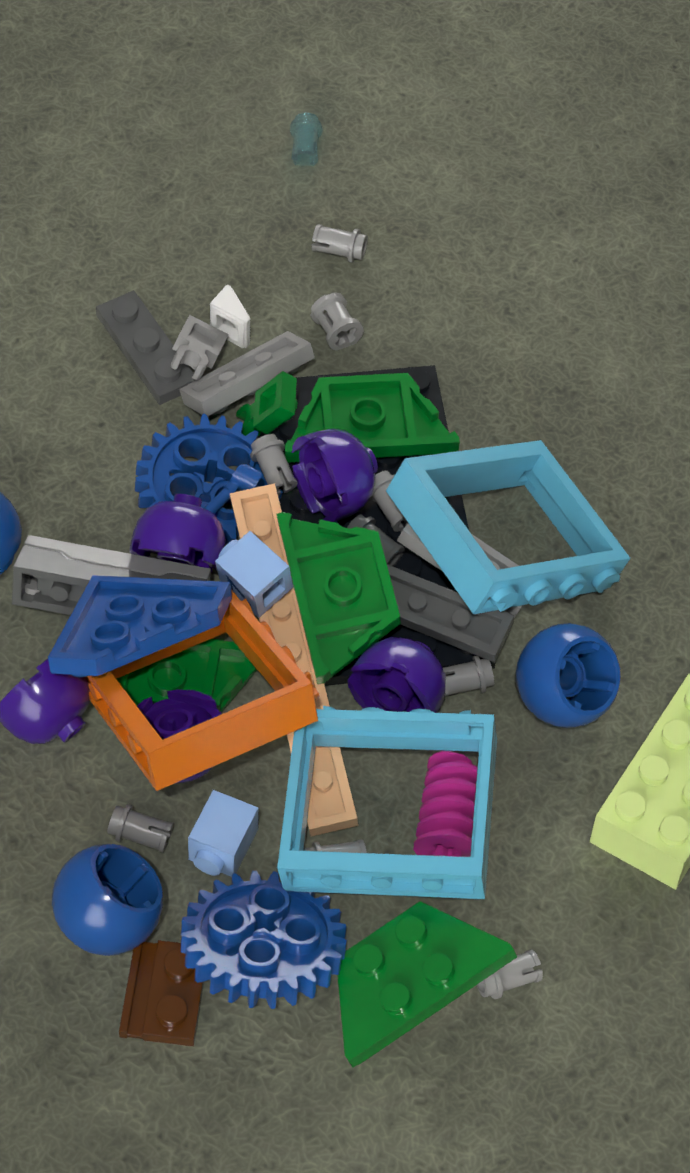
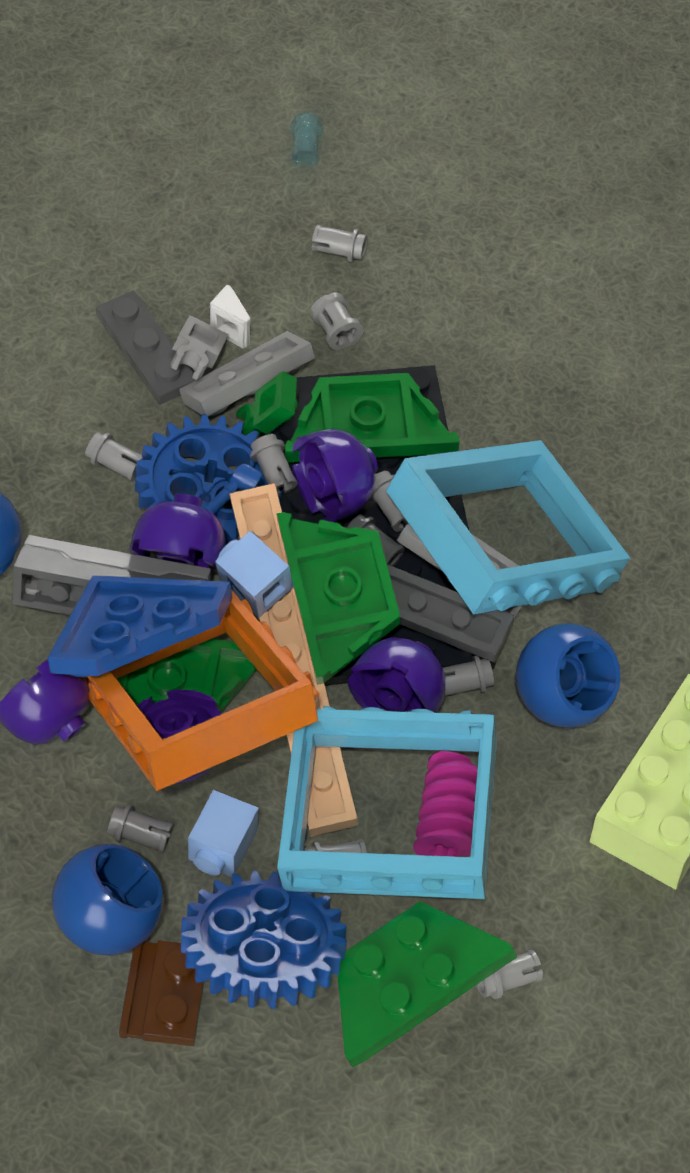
(113, 455): none -> light grey pin

